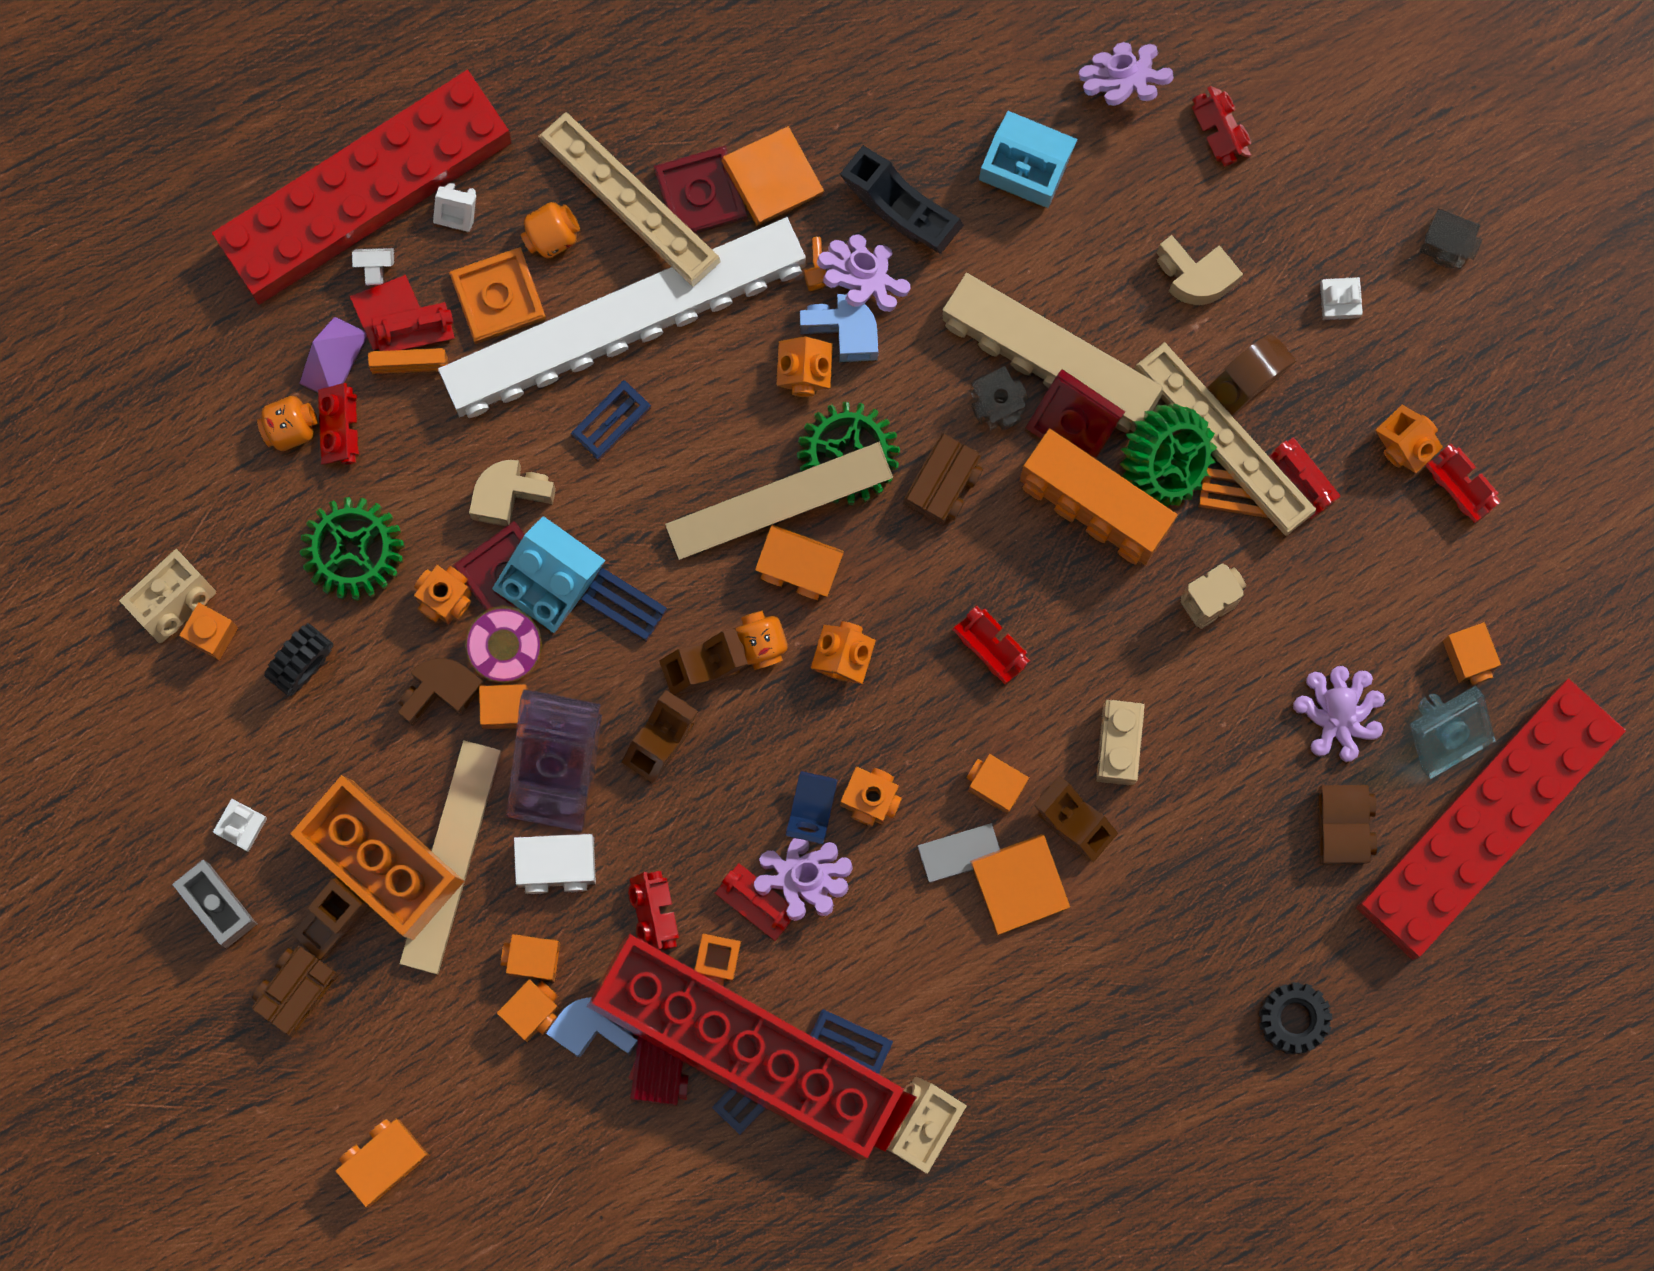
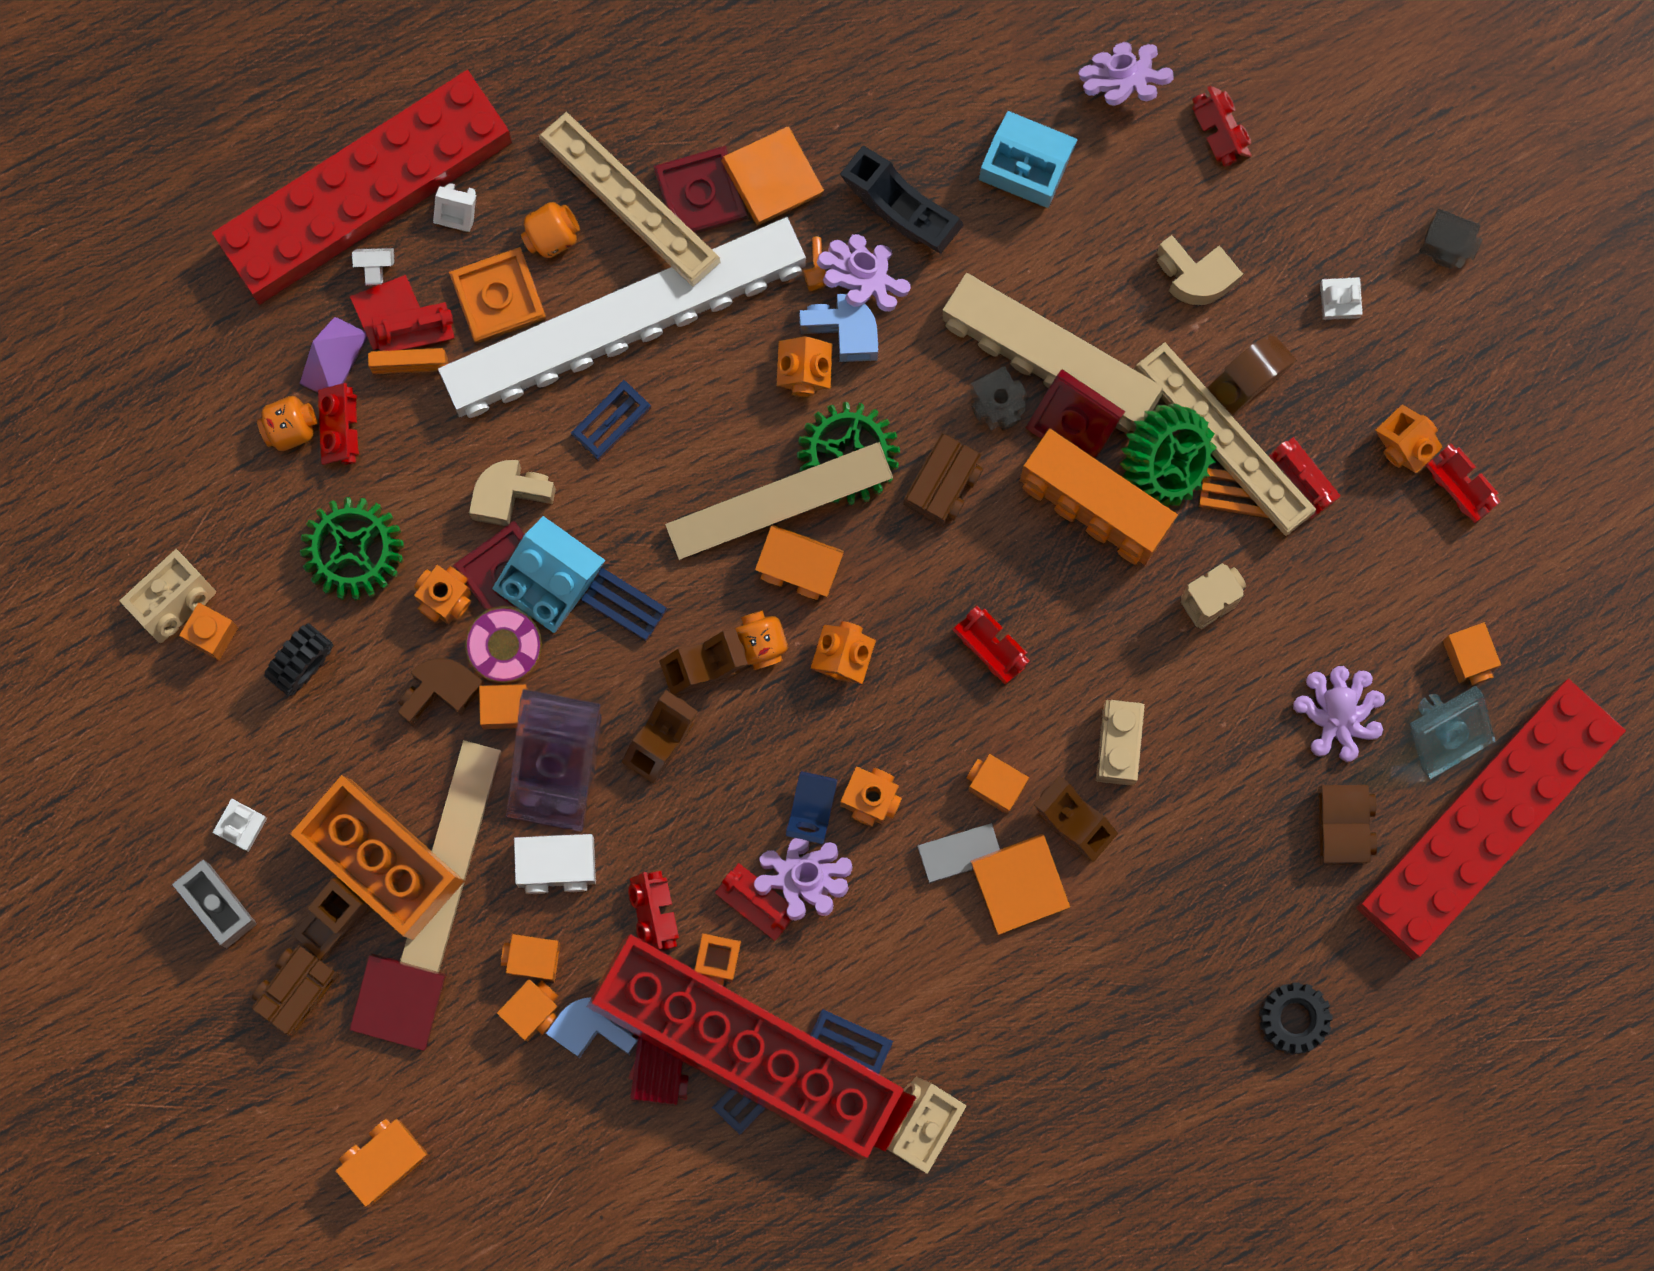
(398, 1002): none -> dark red tile

